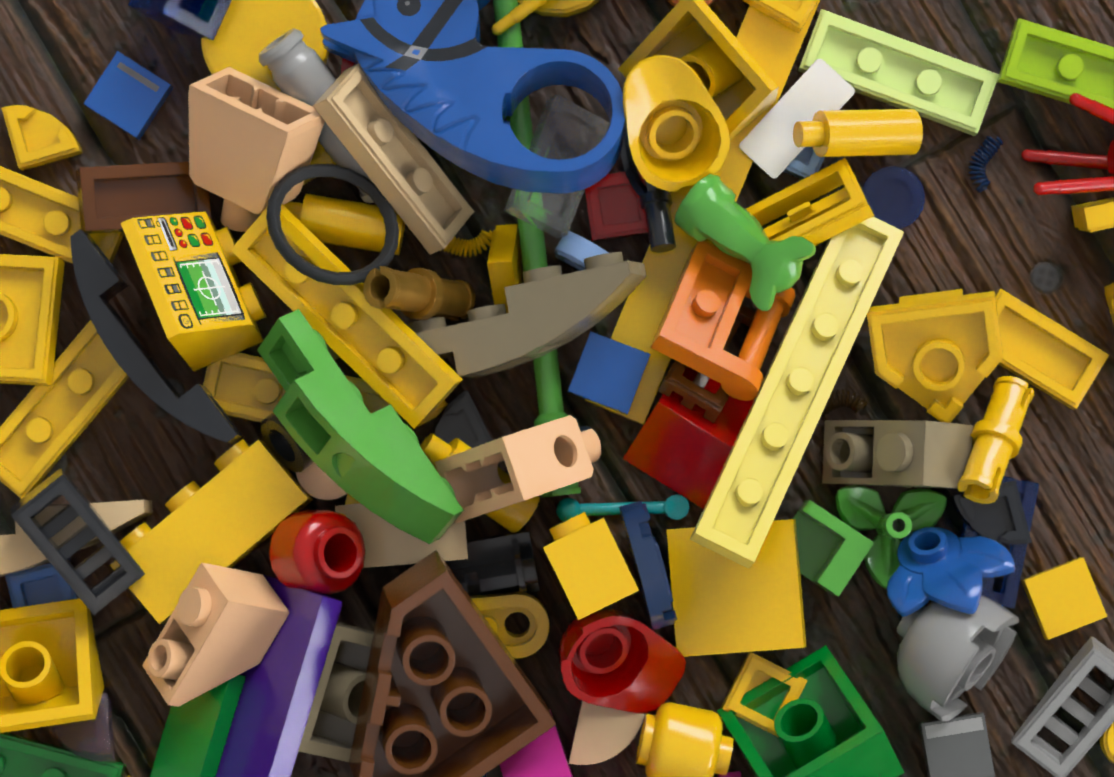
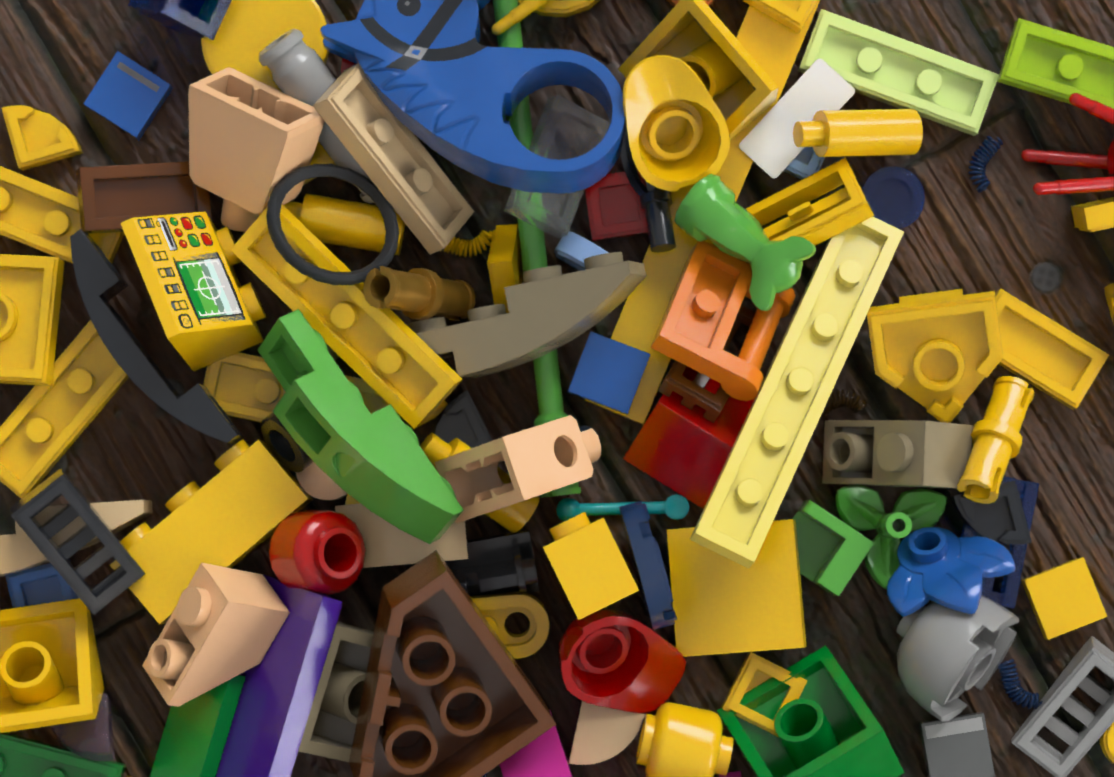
(1007, 685): none -> dark blue leg

